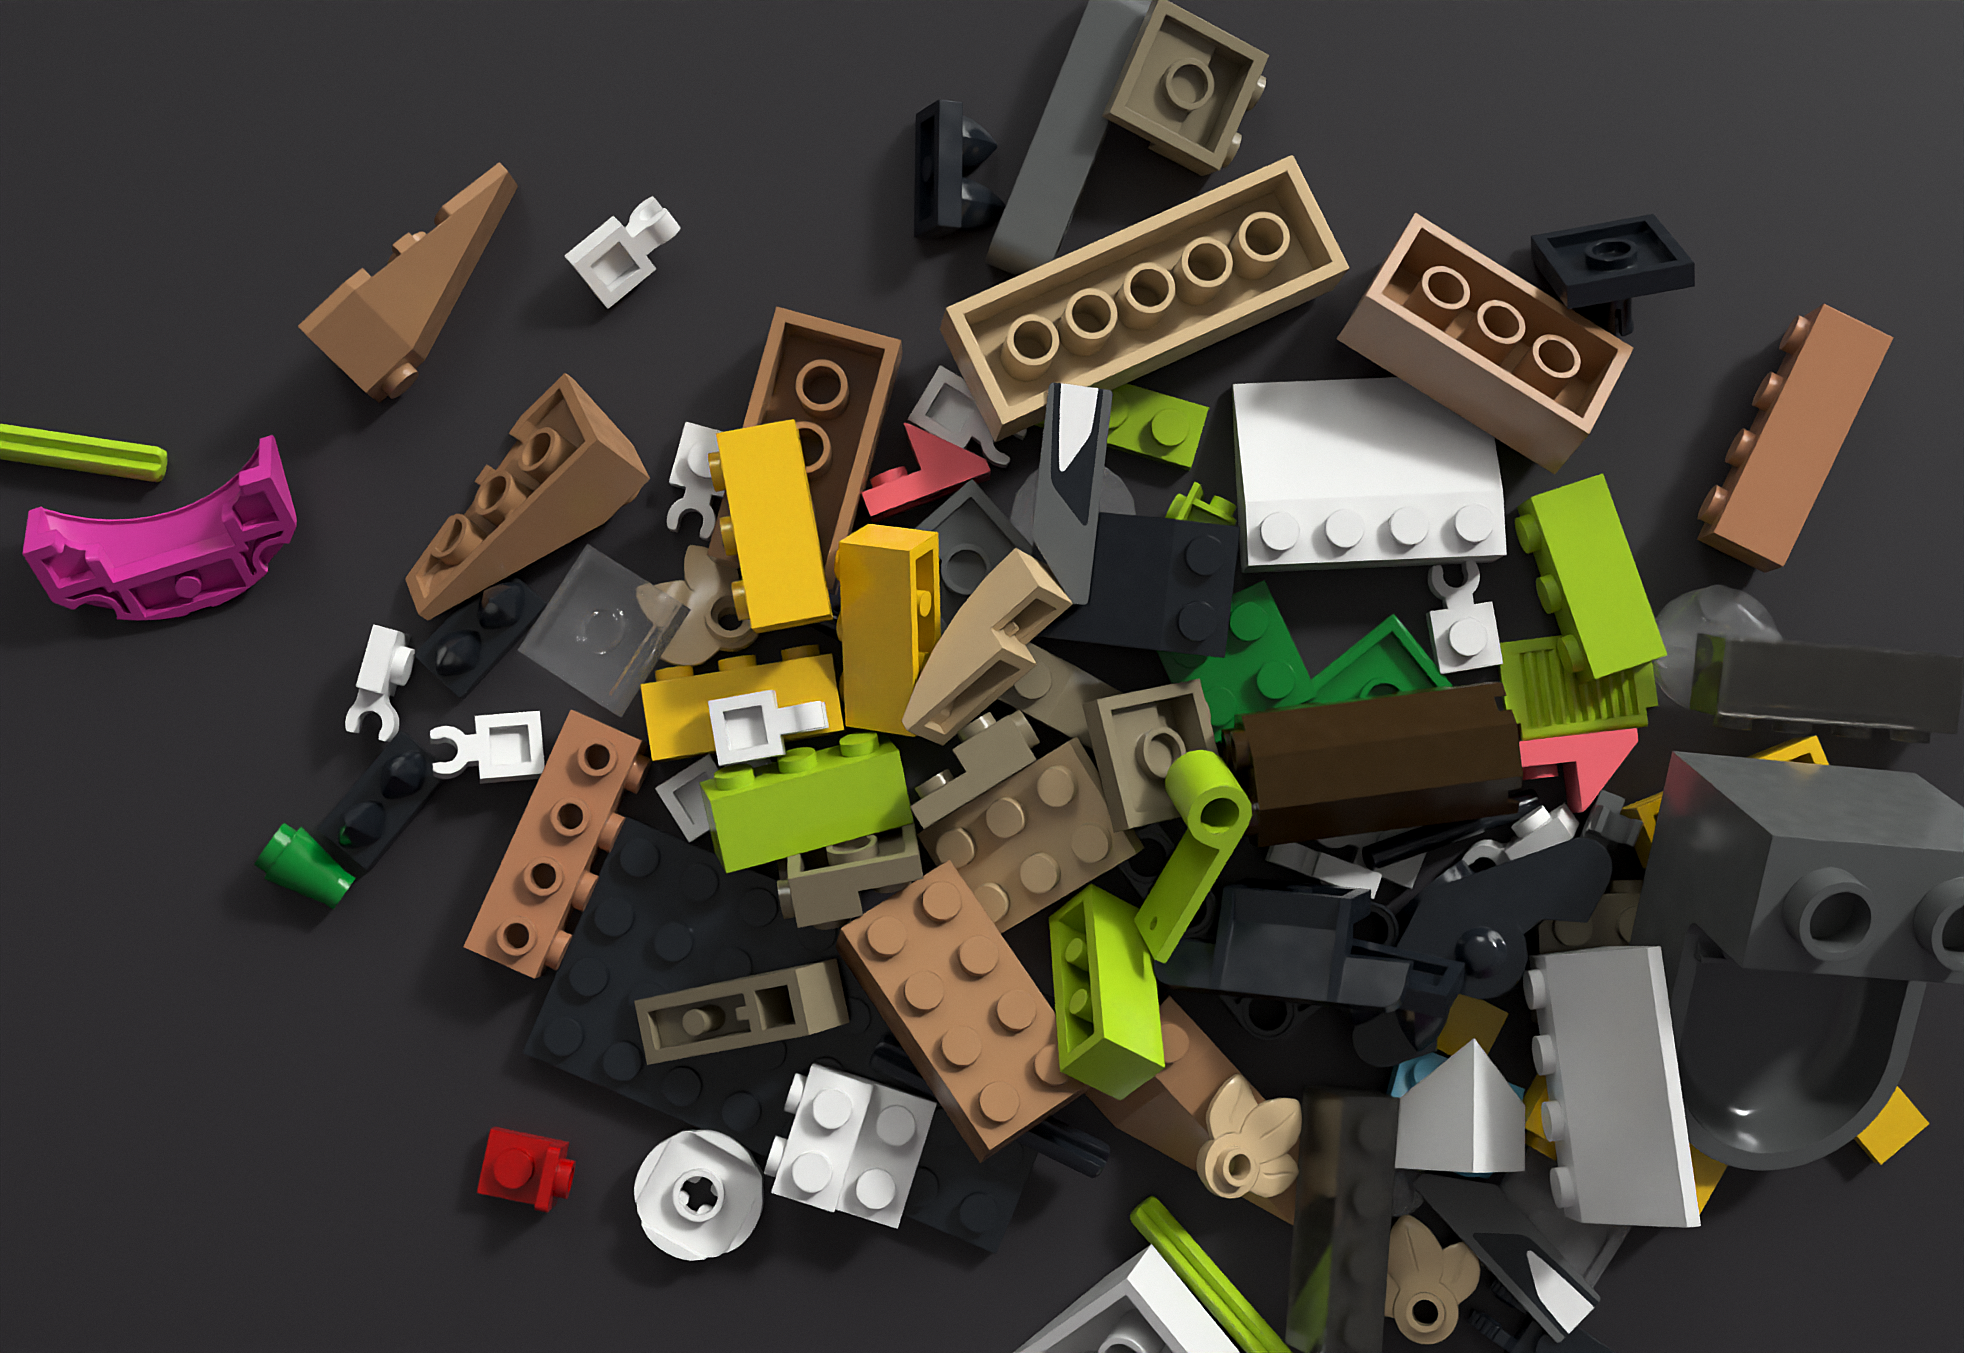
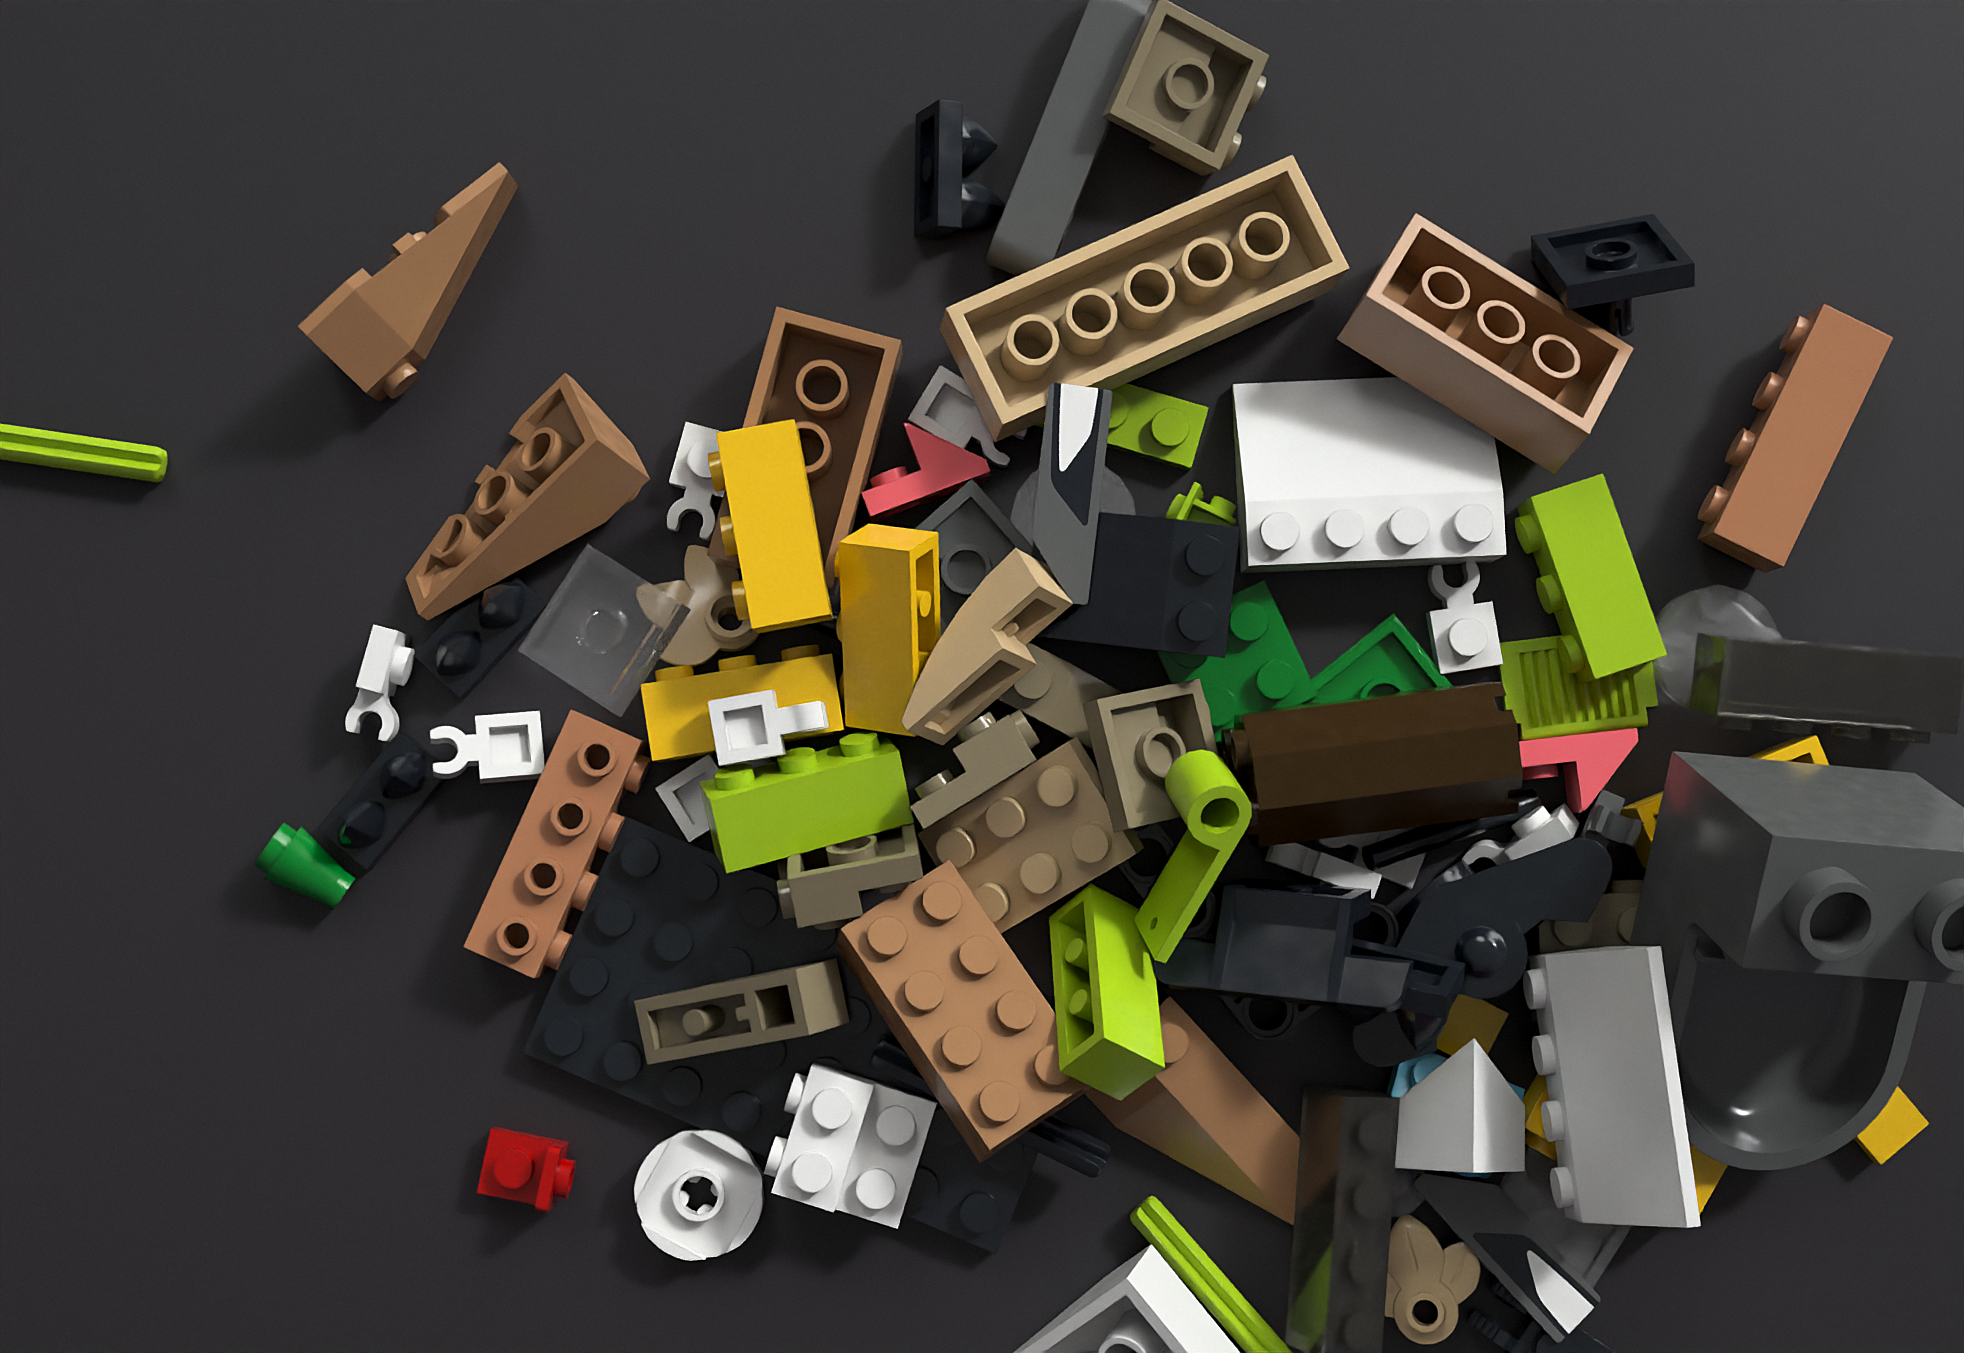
(171, 559): dark pink windscreen -> none
(616, 256): white plate -> none
(1254, 1136): tan plate -> none

